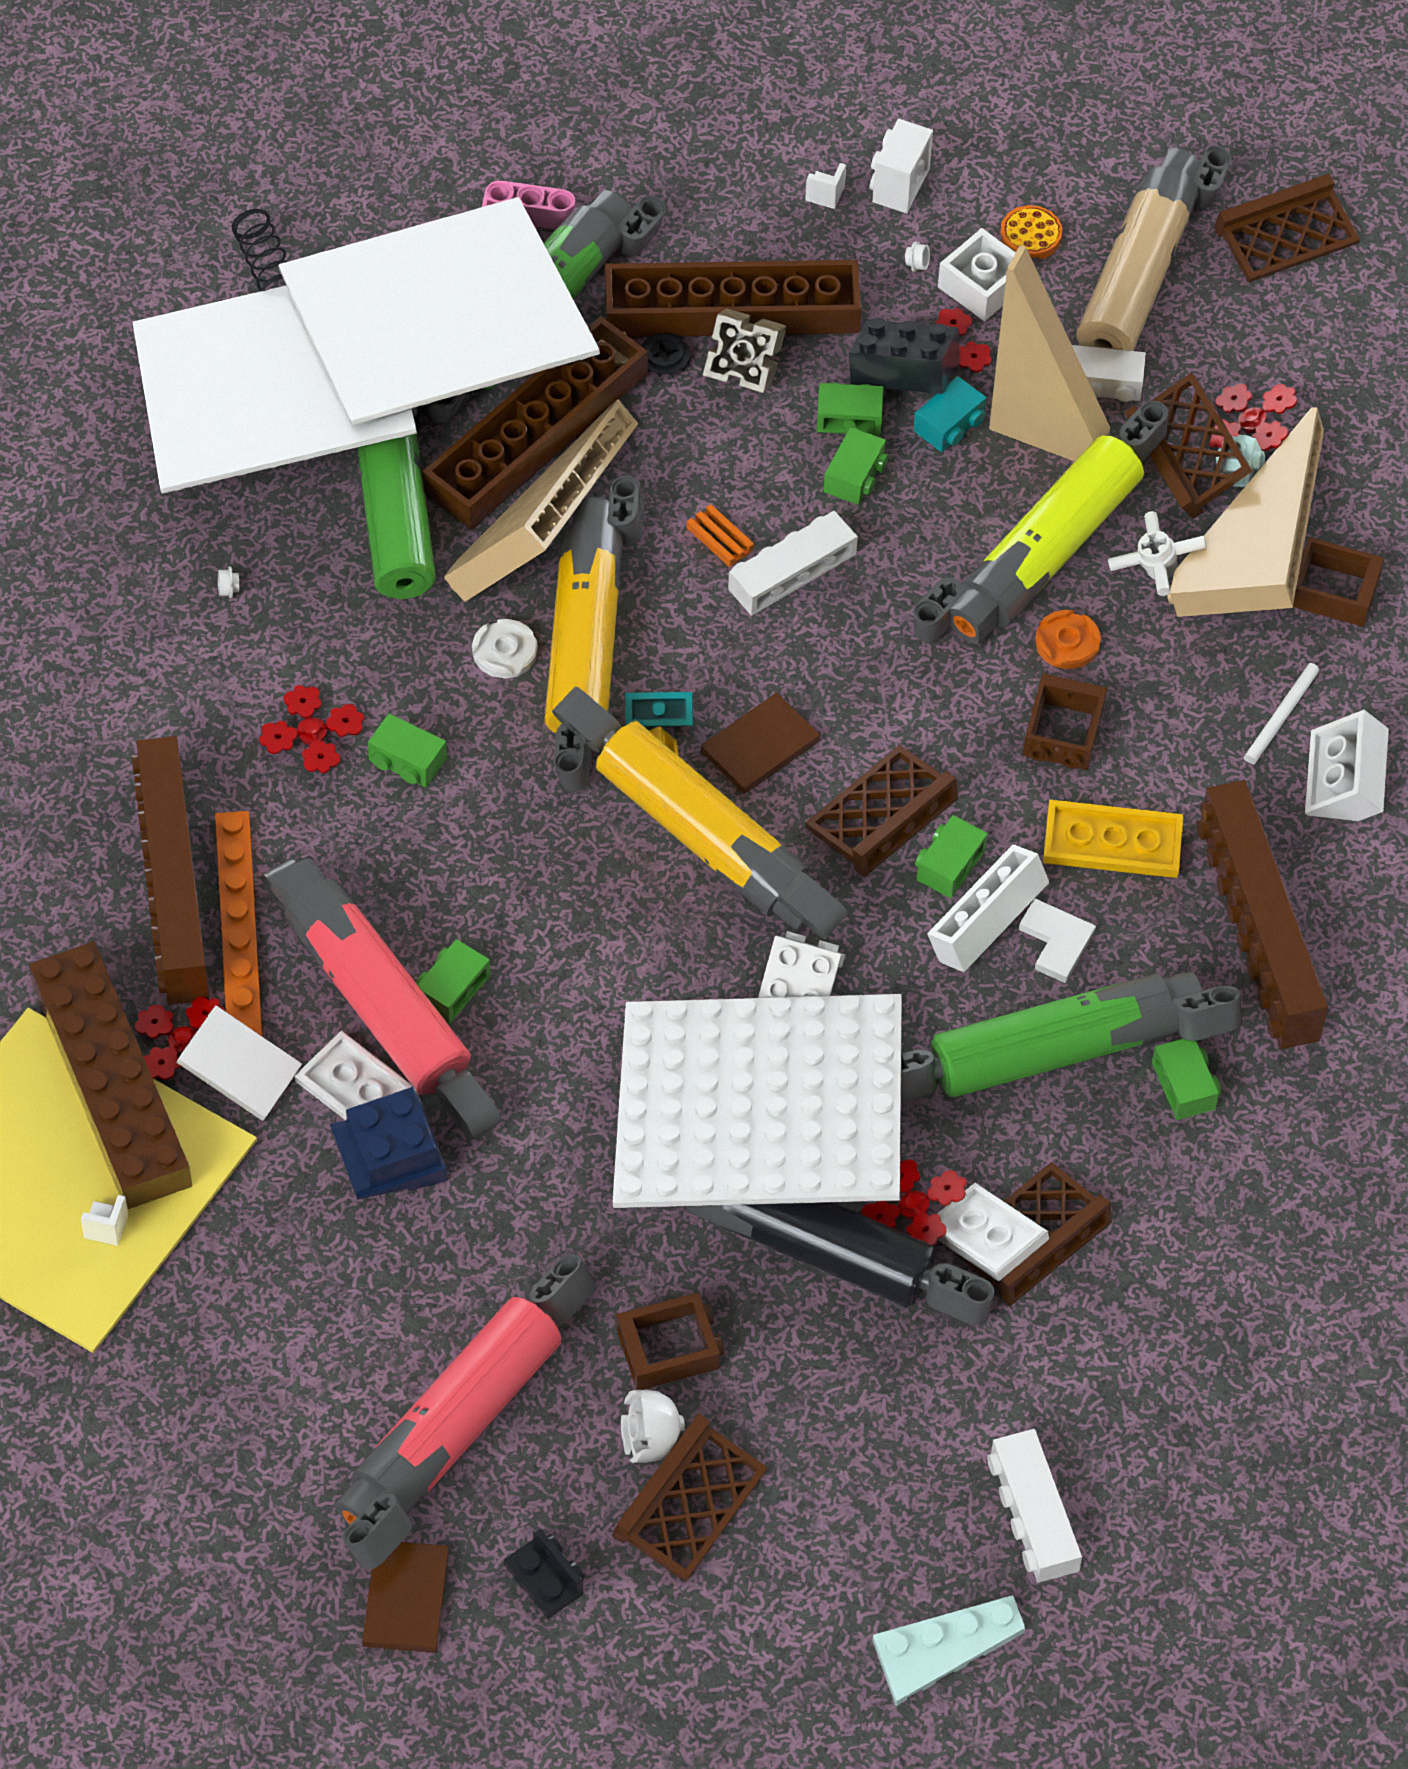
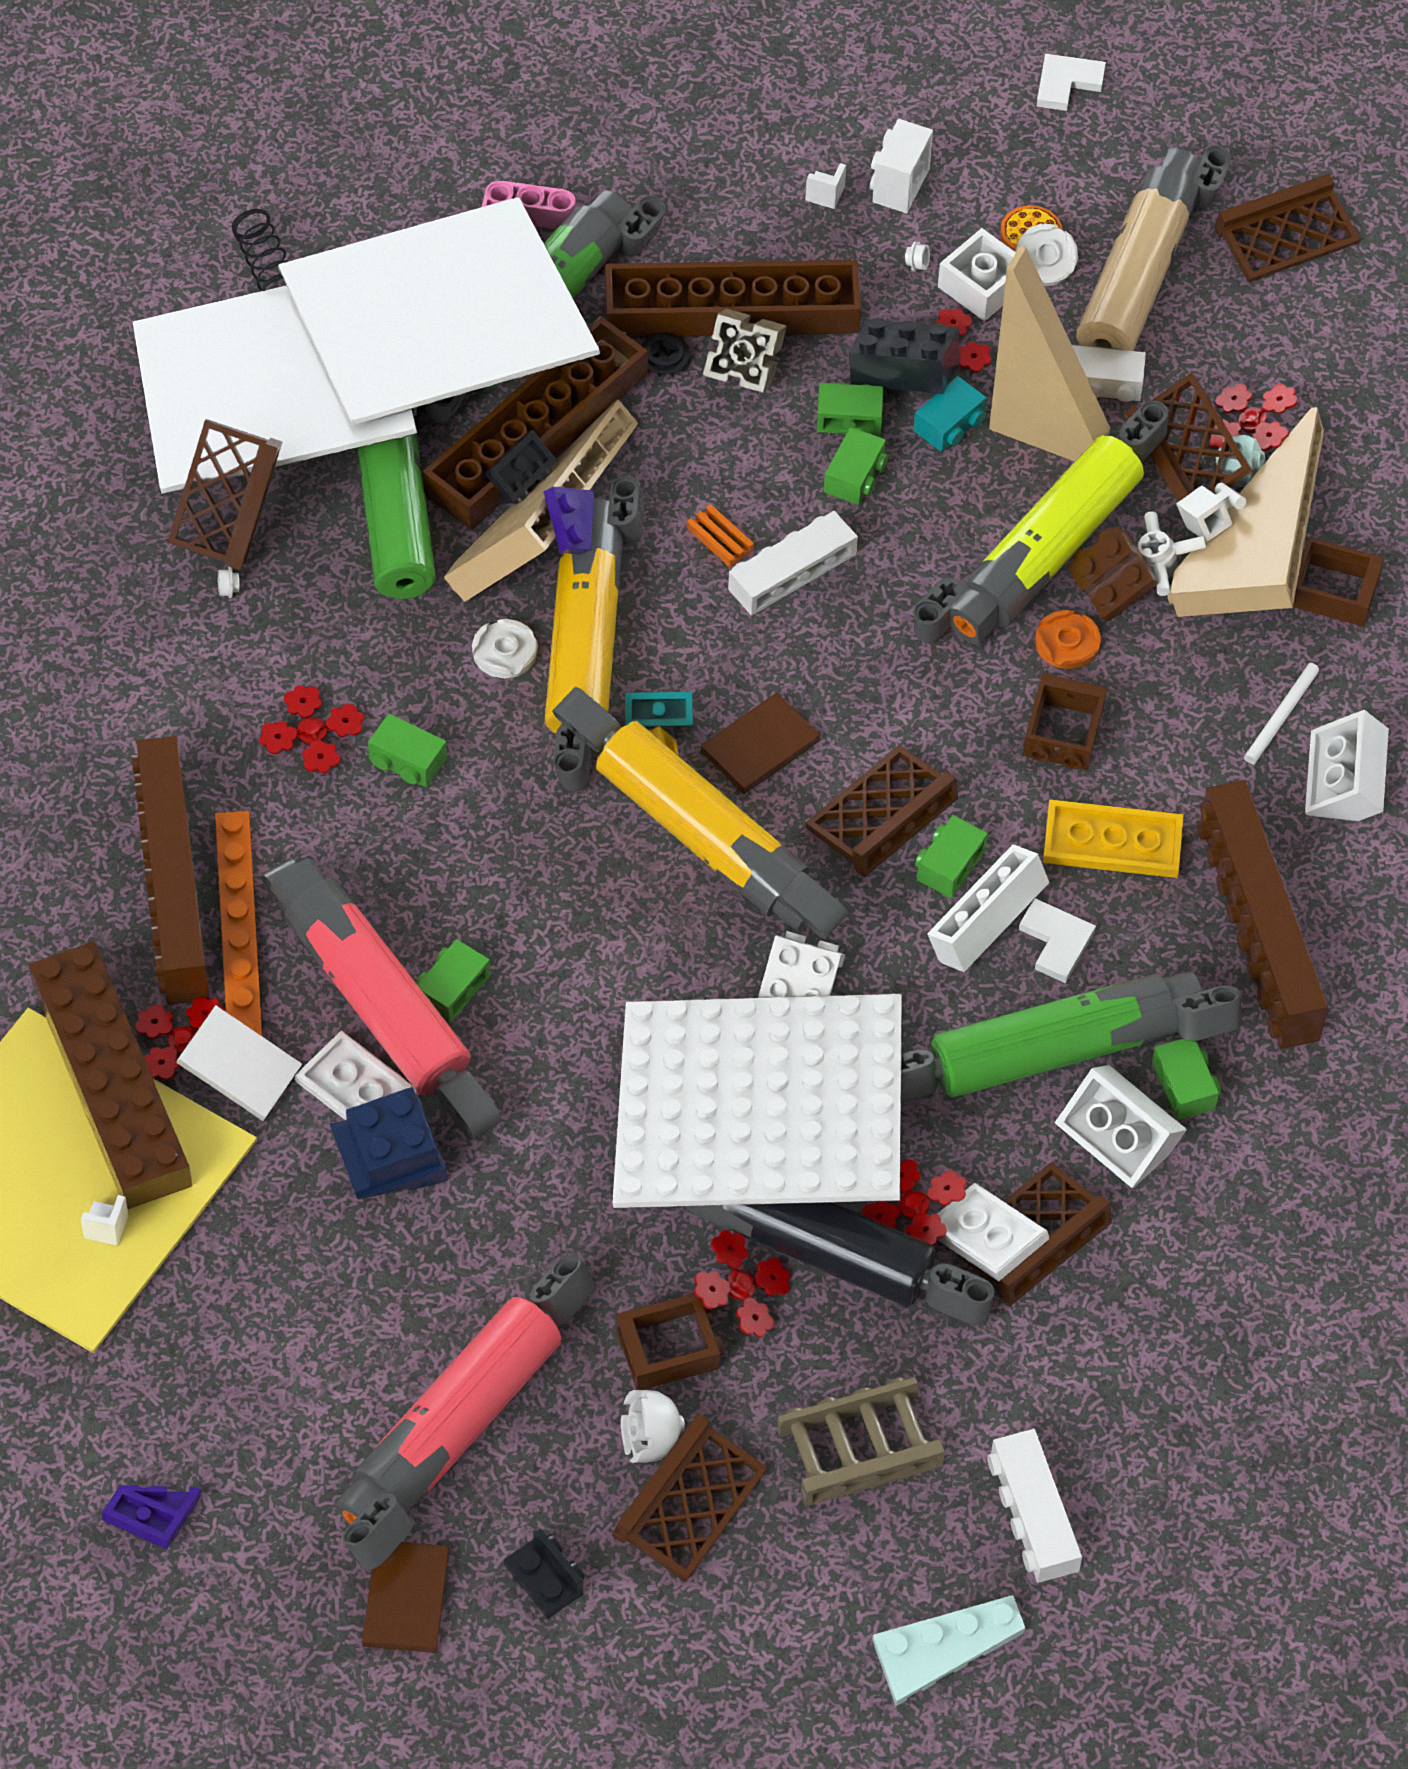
(151, 1511): none -> dark purple wing
(252, 501): none -> reddish brown fence
(520, 467): none -> black bracket
(571, 518): none -> dark purple wing
(740, 1284): none -> red plant
(854, 1474): none -> dark tan fence
(1051, 252): none -> white tile
(1064, 73): none -> white tile
(1112, 572): none -> reddish brown plate
(1120, 1125): none -> white slope
(1206, 512): none -> white brick

